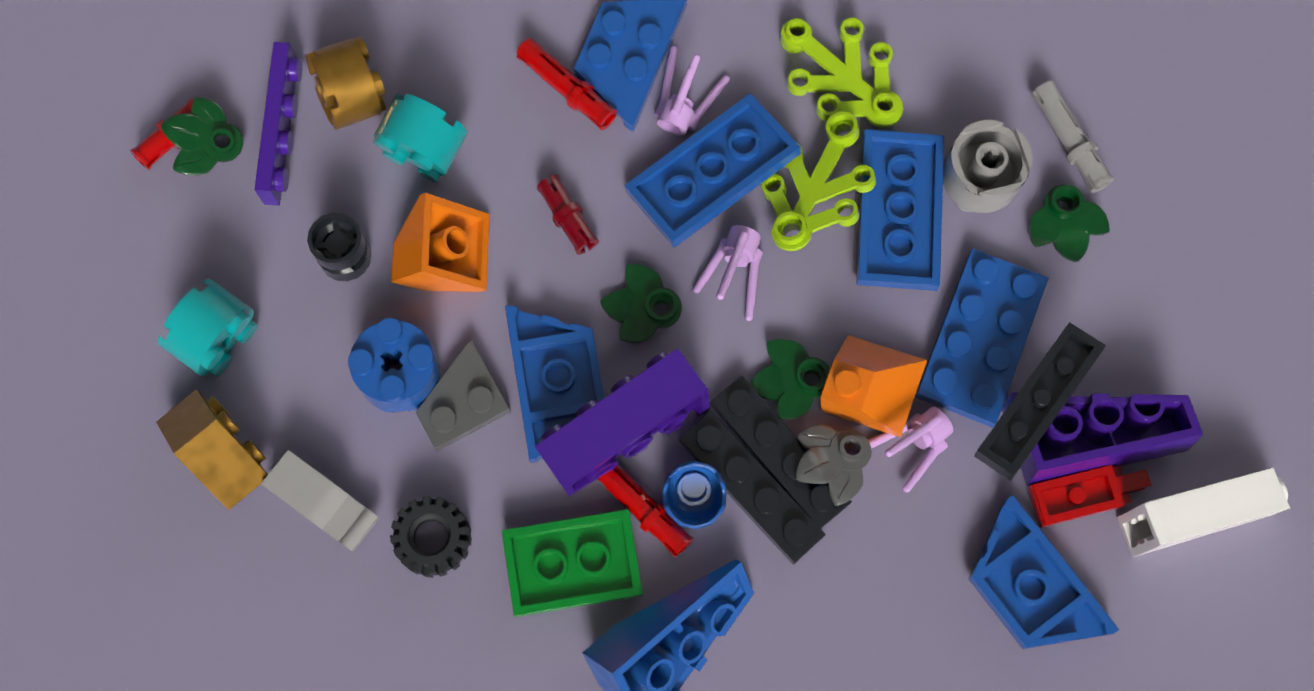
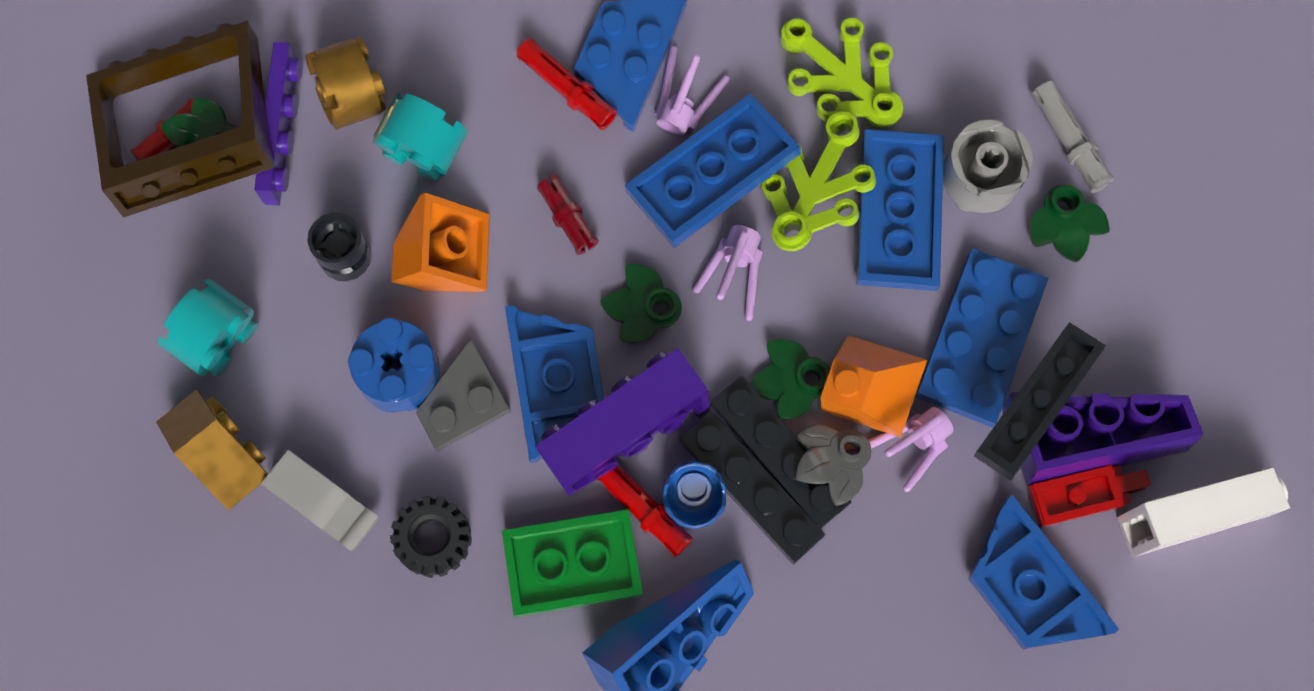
(194, 165): none -> dark brown windscreen

